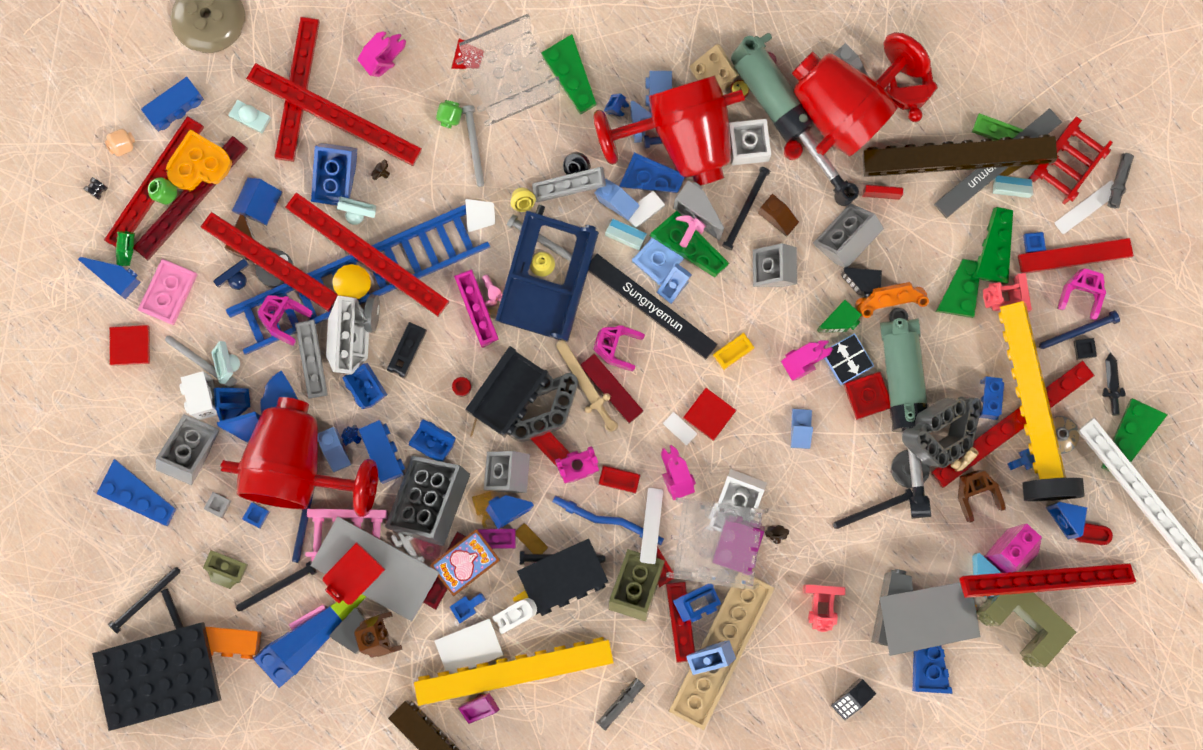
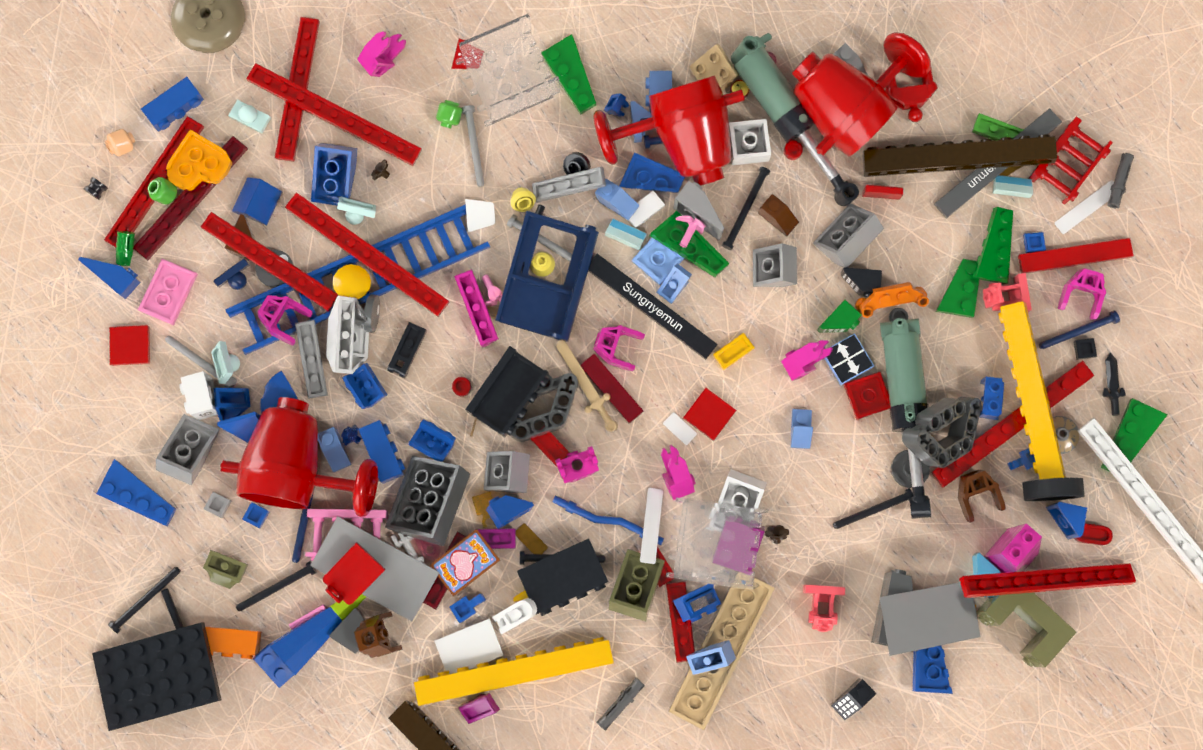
(619, 479): red tile -> none
(969, 456): tan arm -> none

